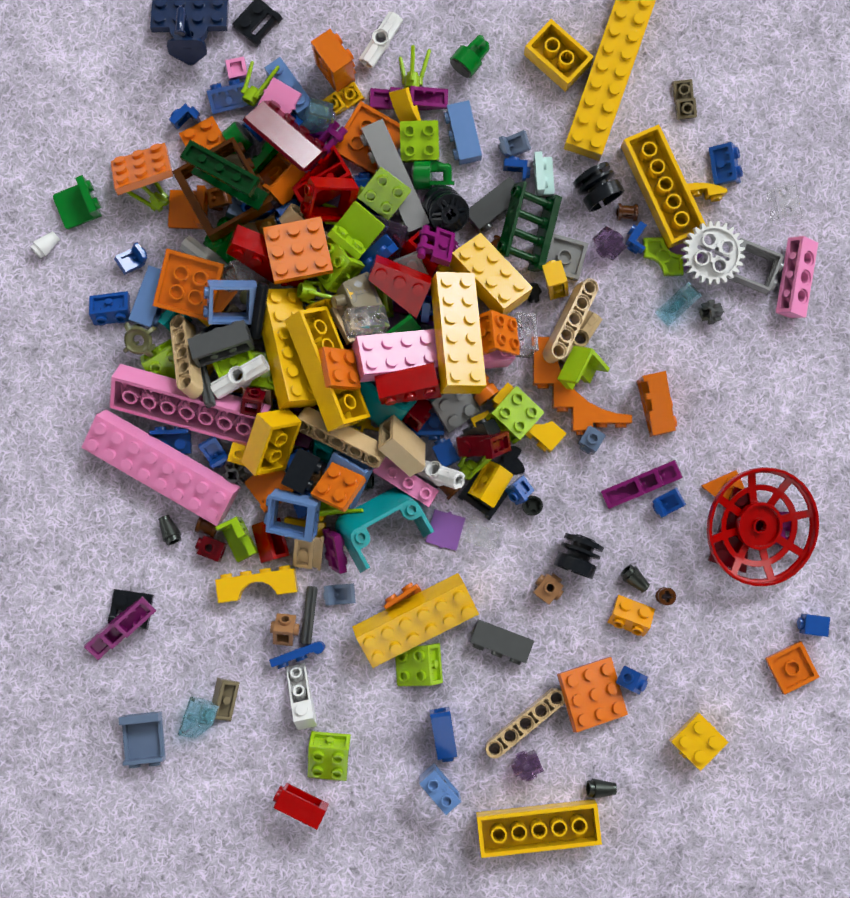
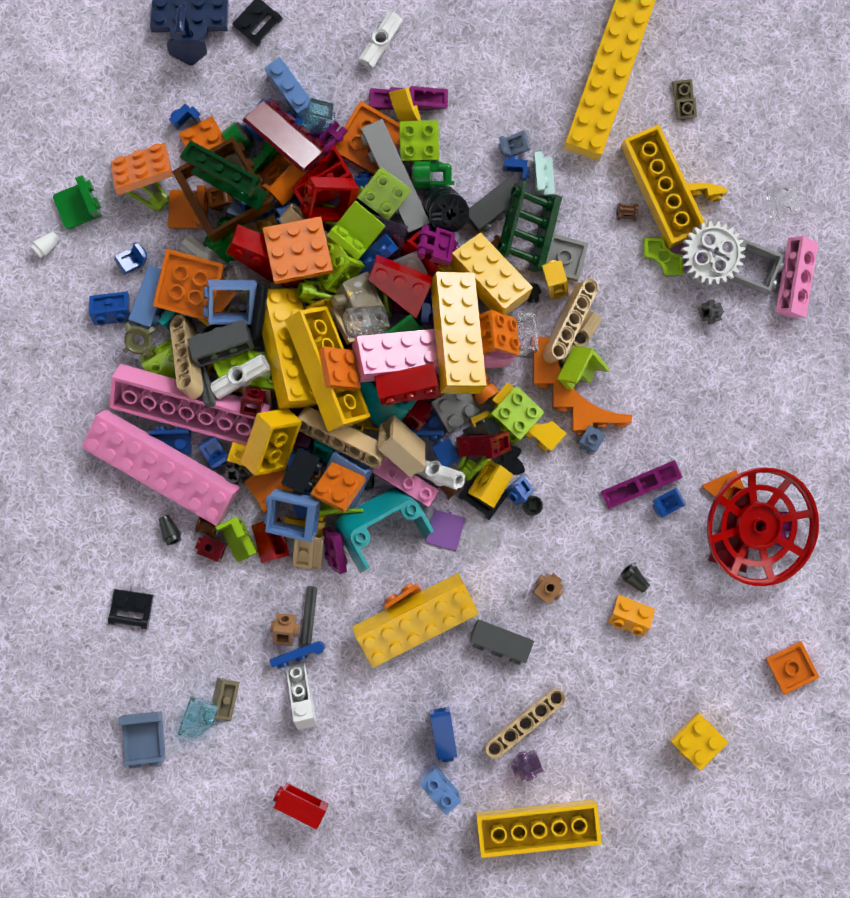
(120, 627): magenta slope -> none
(226, 97): blue bracket -> none
(231, 588): yellow arch -> none
(236, 68): bright pink plate -> none
(253, 94): lime plant -> none
(281, 94): bright pink piece -> none
(328, 755): lime bracket -> none
(334, 60): orange brick -> none
(339, 594): sand blue bracket -> none
(345, 98): yellow slope -> none
(412, 77): lime plant -> none
(420, 666): lime bracket -> none
(463, 133): medium blue brick -> none
(468, 59): green piece -> none
(558, 55): yellow brick -> none
(579, 555): black wheel -> none
(592, 694): orange plate -> none
(597, 185): black wheel -> none
(599, 788): pearl dark grey cone -> none
(609, 243): clear purple brick -> none
(632, 680): blue bracket -> none
(634, 233): blue bracket -> none
(657, 403): orange wedge -> none
(669, 601): reddish brown bush -> none
(678, 303): clear light blue slope -> none
(725, 163): blue bracket -> none
(813, 625): blue brick -> none

